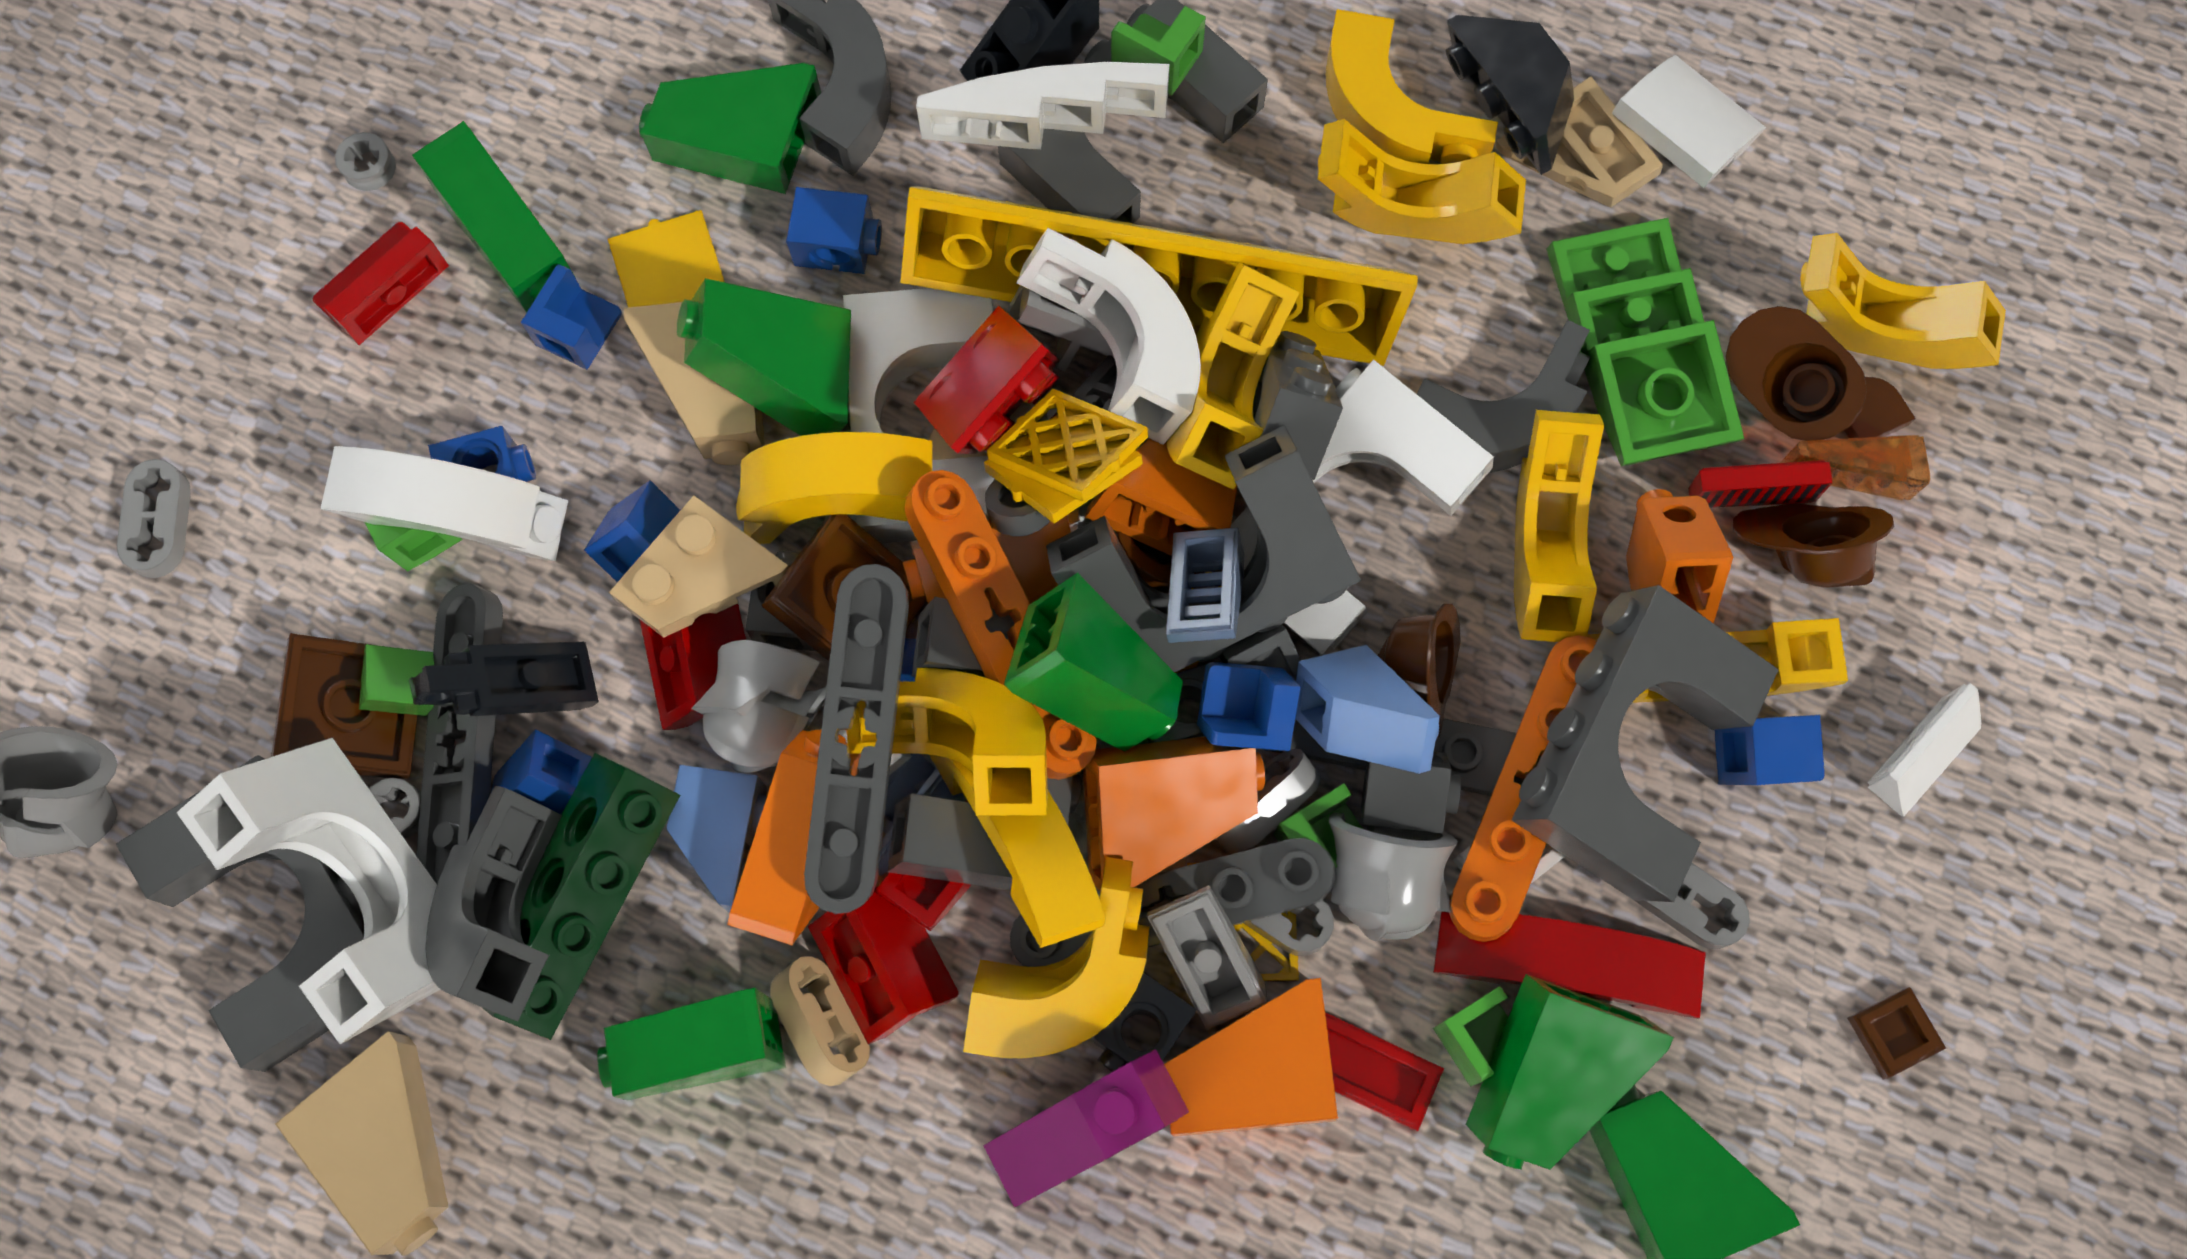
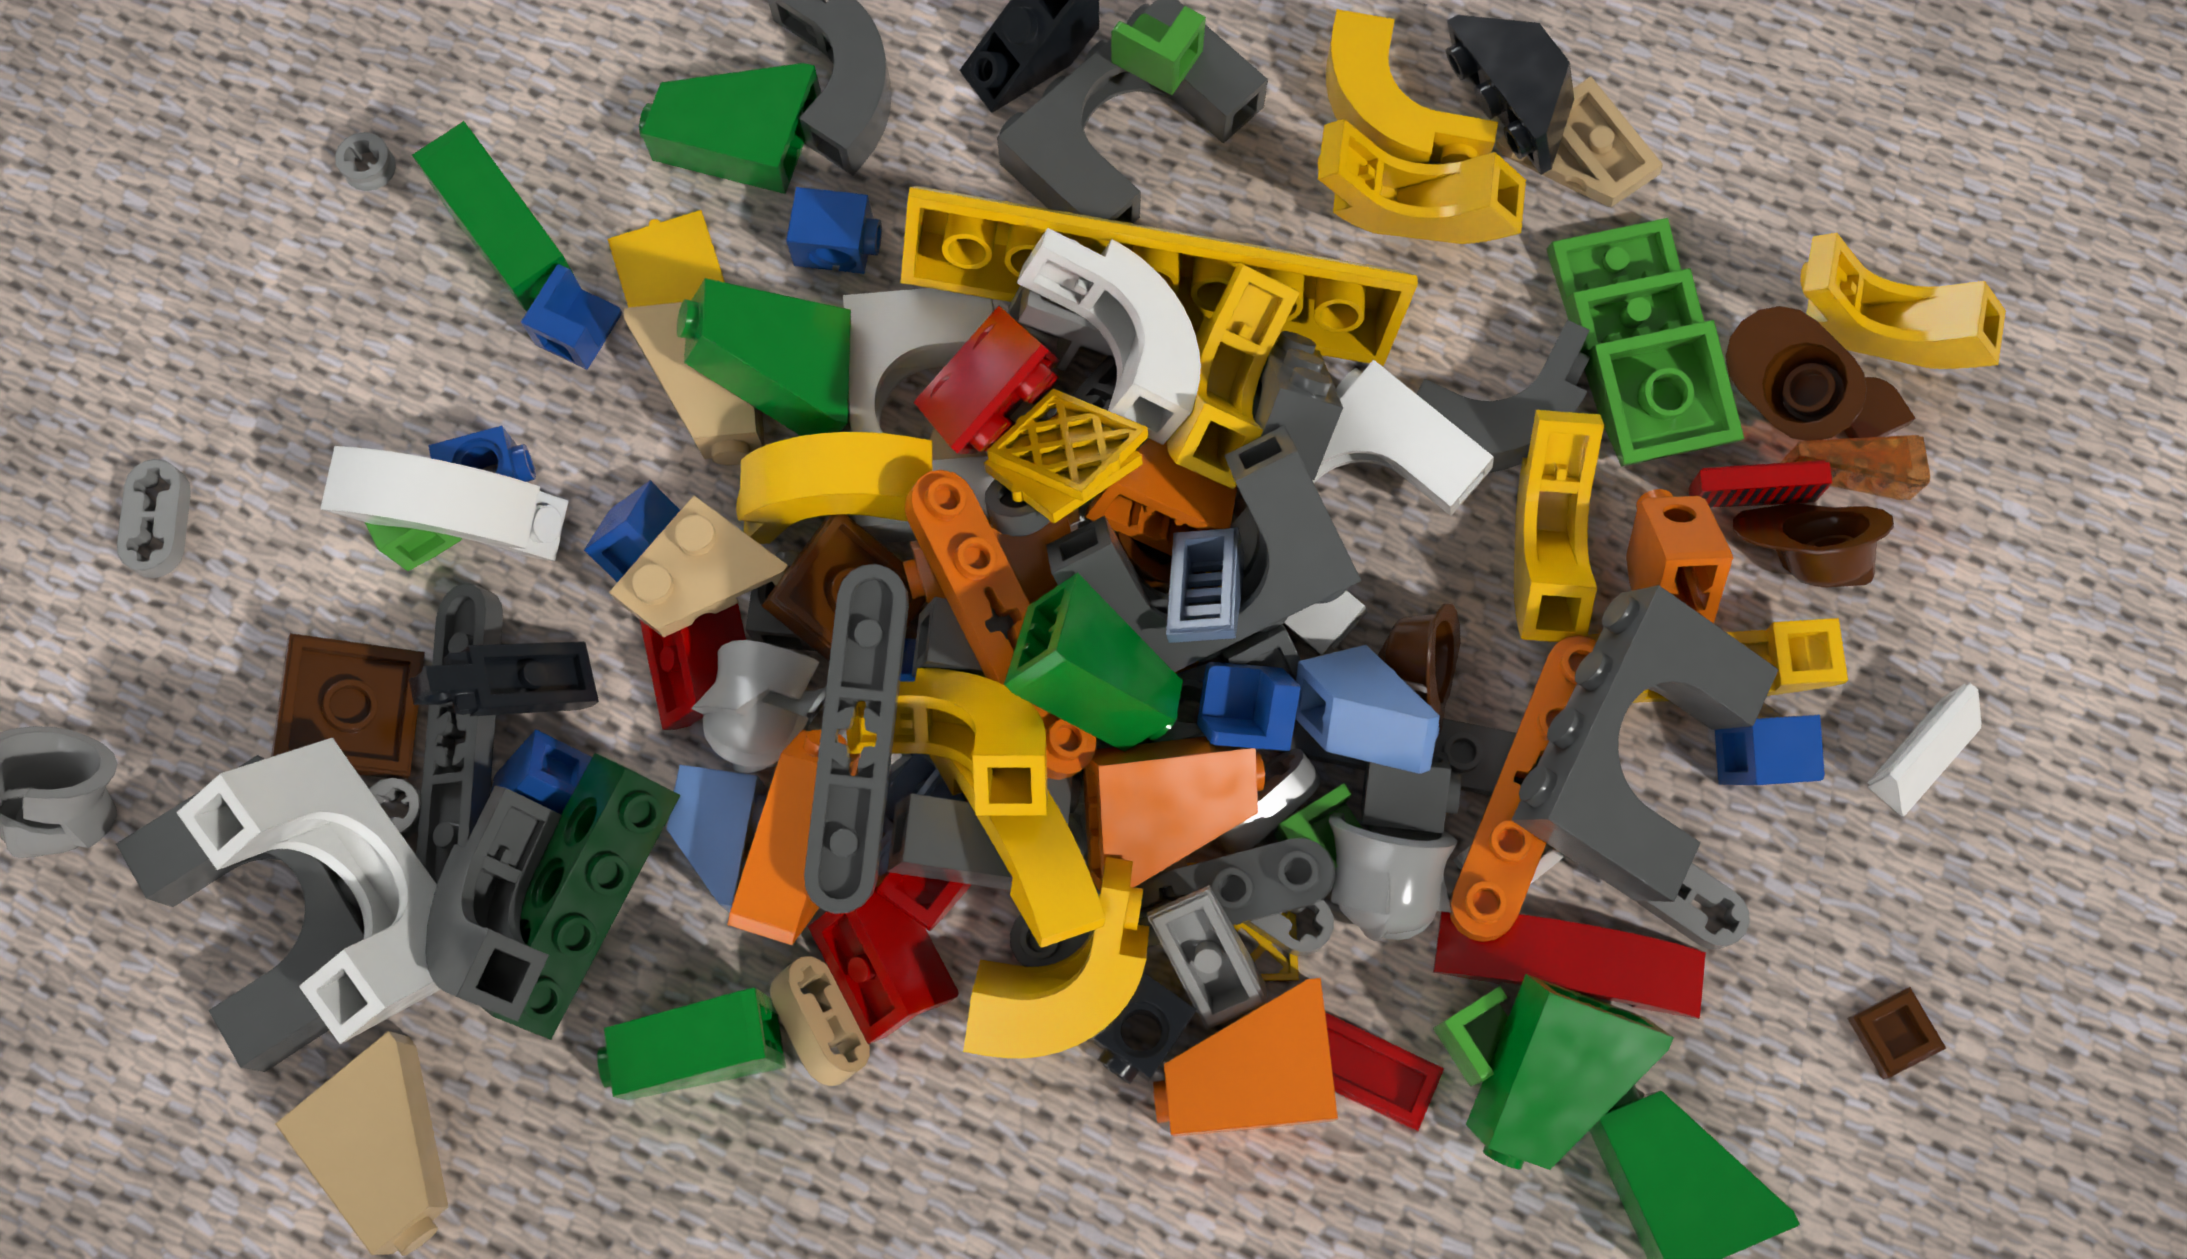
(381, 281): red panel -> none
(387, 676): bright green slope -> none
(1020, 104): white slope -> none
(1086, 1128): magenta slope -> none
(1688, 120): white slope -> none

